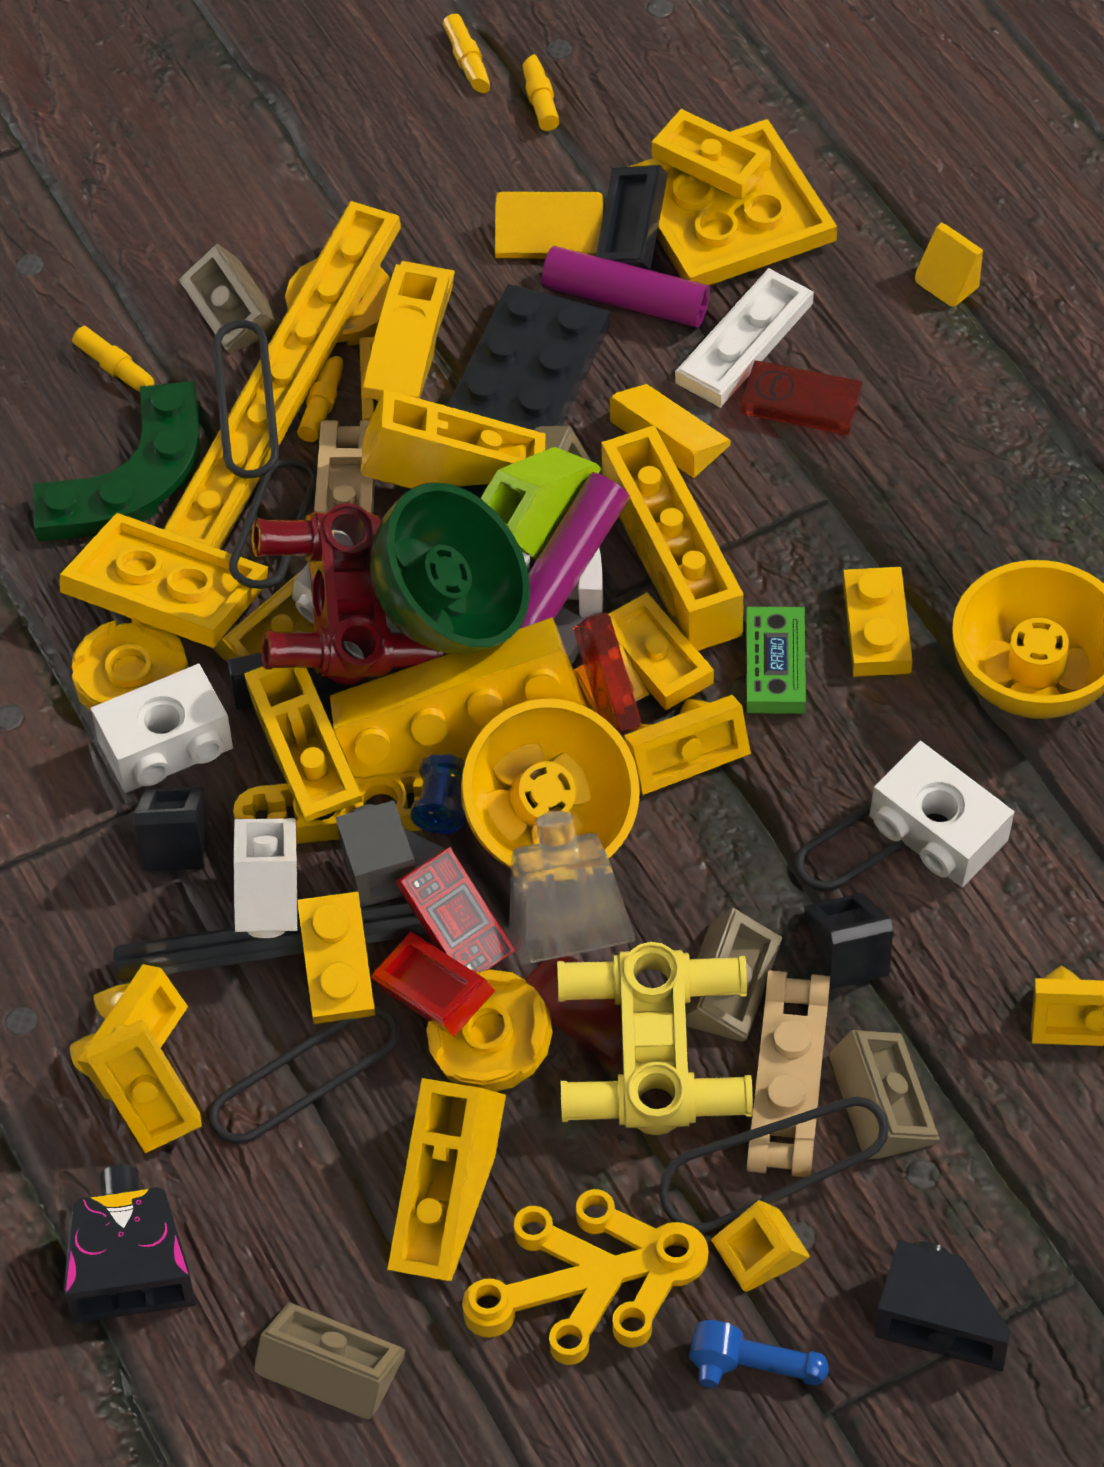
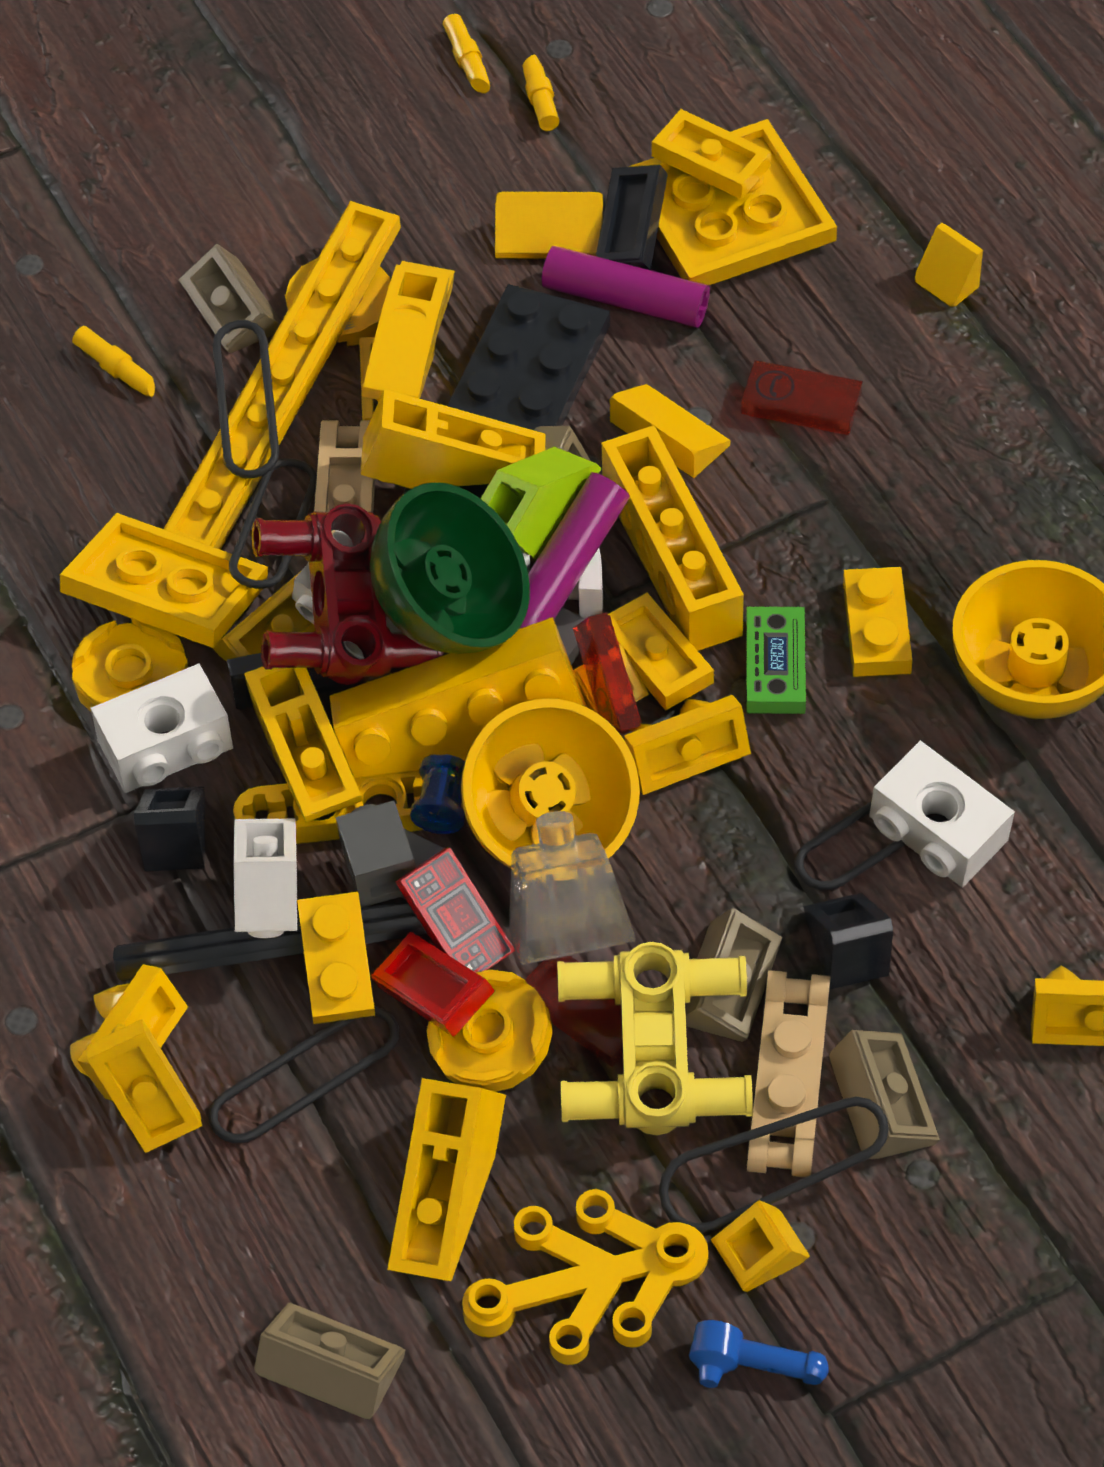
(124, 1252): black torso -> none
(135, 489): dark green plate -> none
(320, 399): yellow piece -> none
(744, 336): white tile -> none
(940, 1307): black slope -> none

